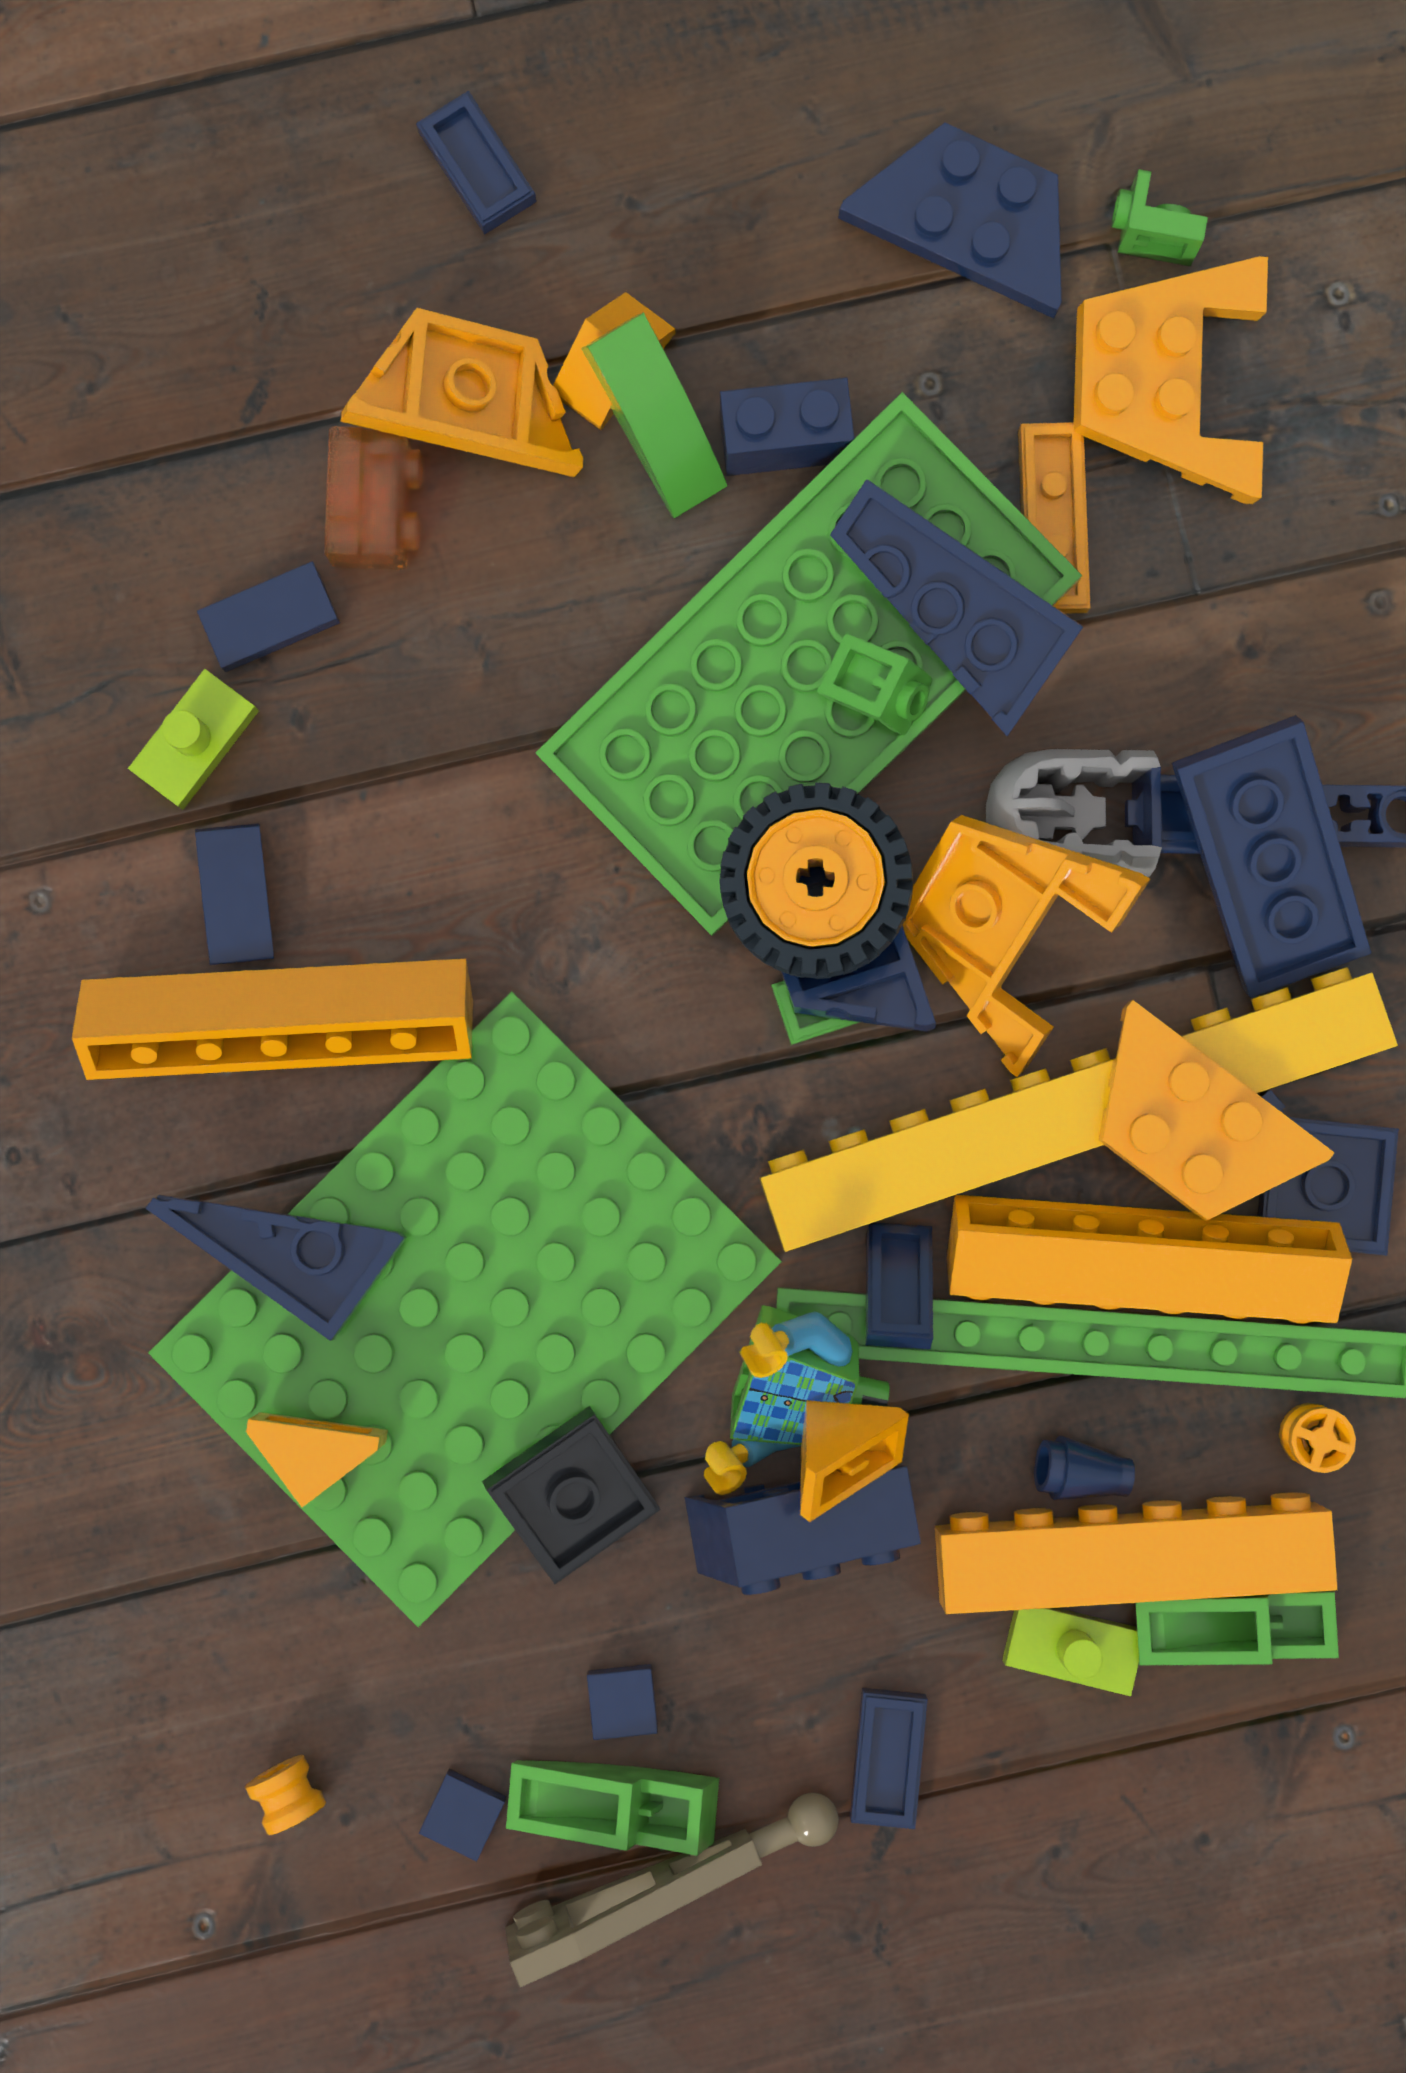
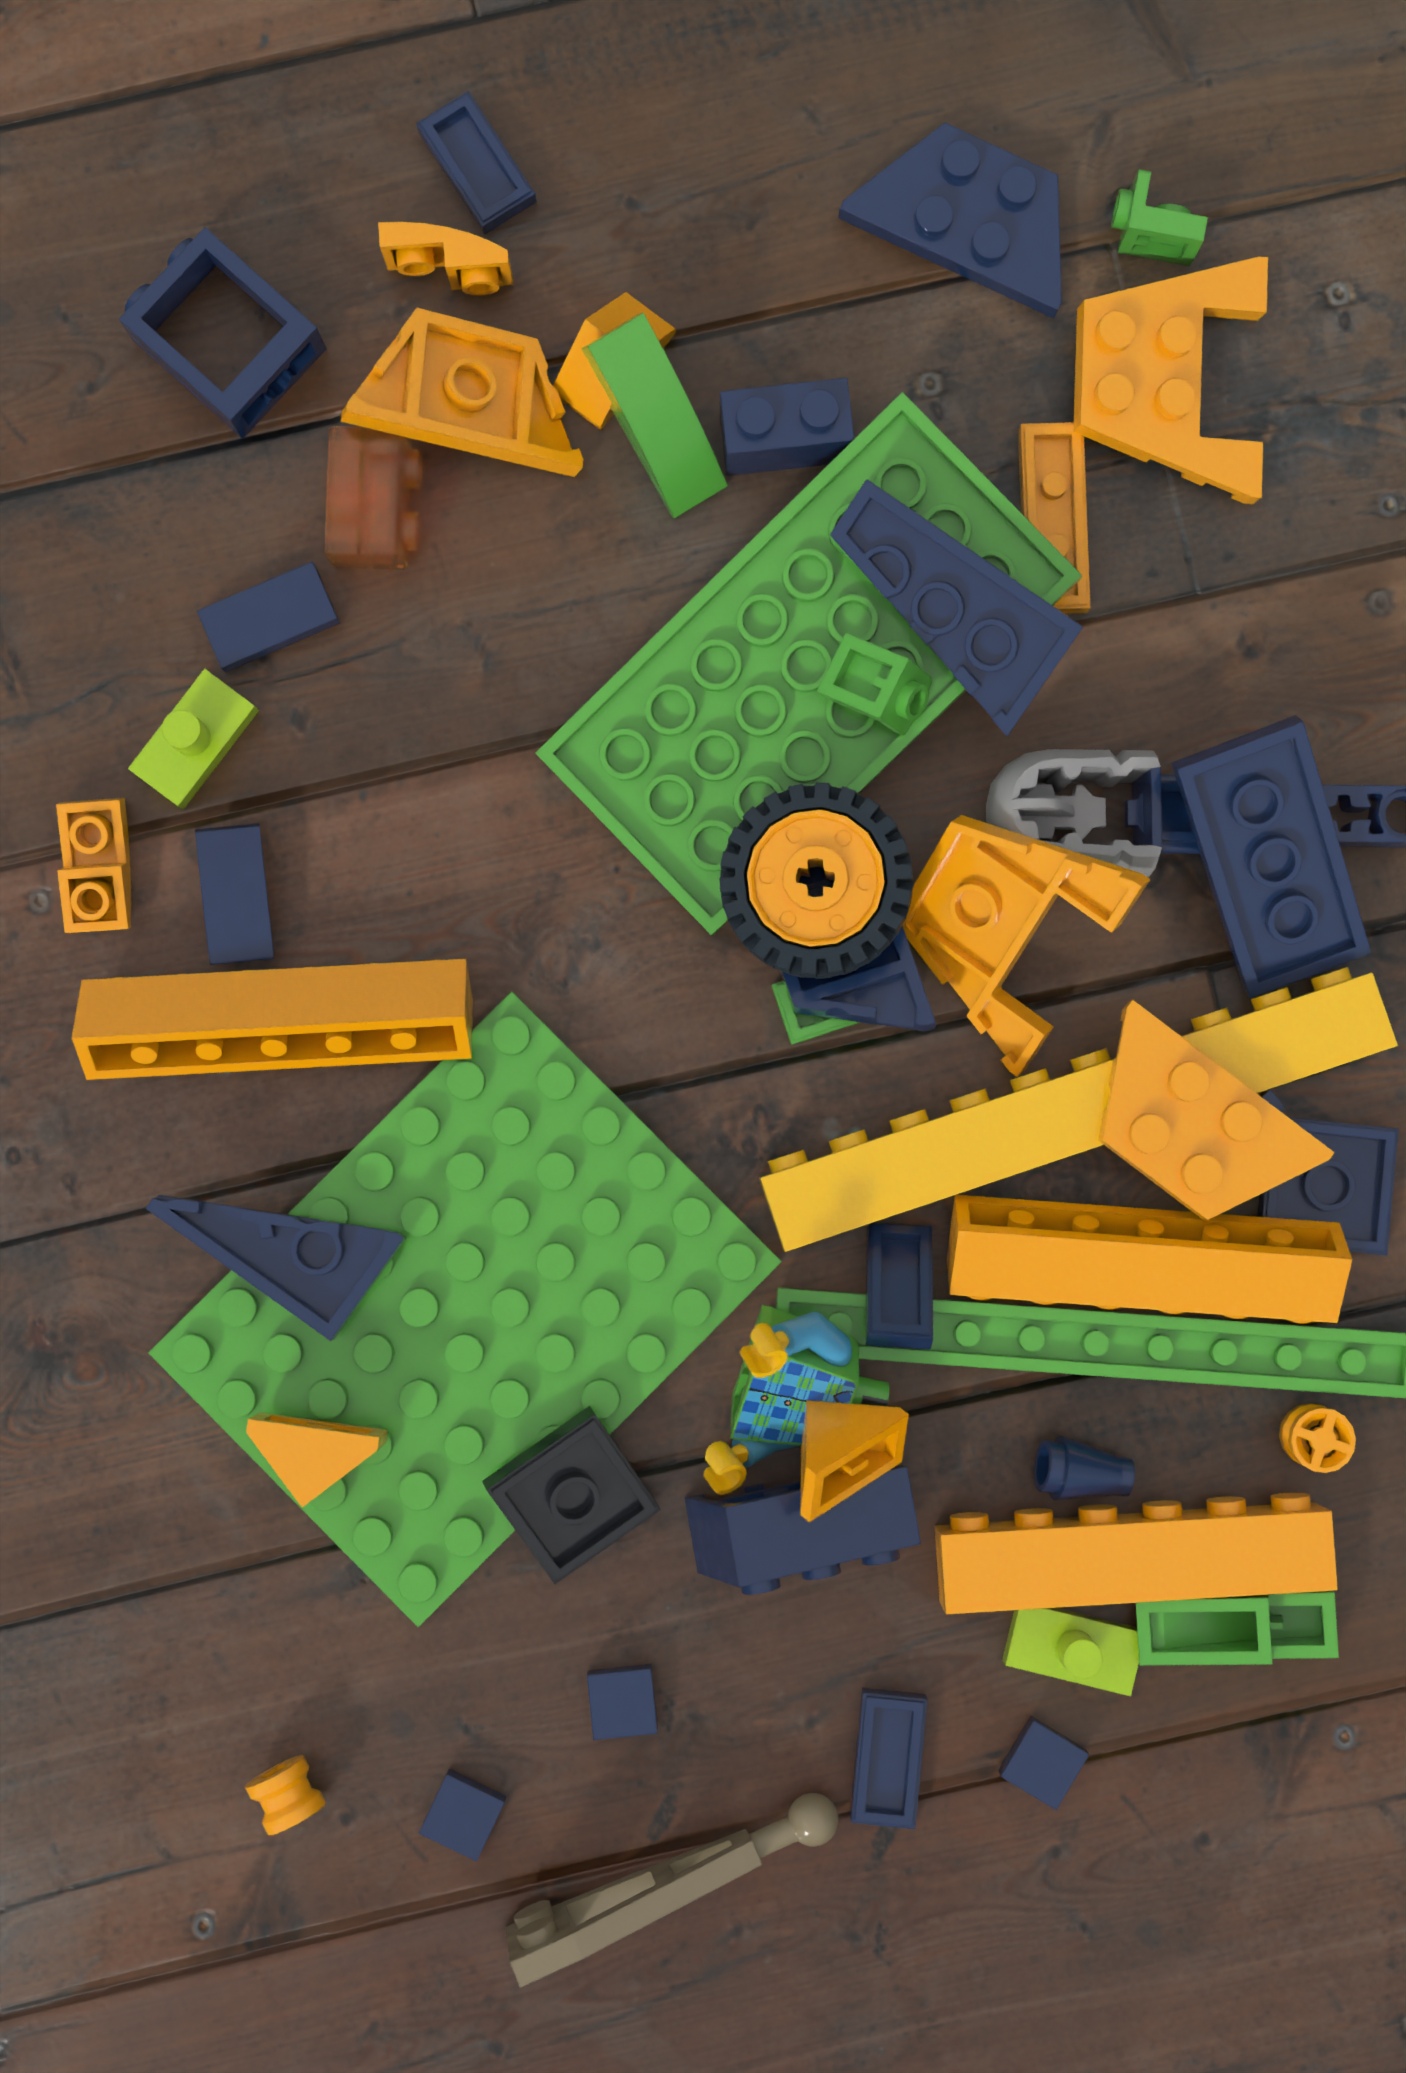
(95, 865): none -> light orange slope
(272, 369): none -> dark blue window
(469, 260): none -> light orange slope
(613, 1805): bright green slope -> none
(1043, 1762): none -> dark blue tile

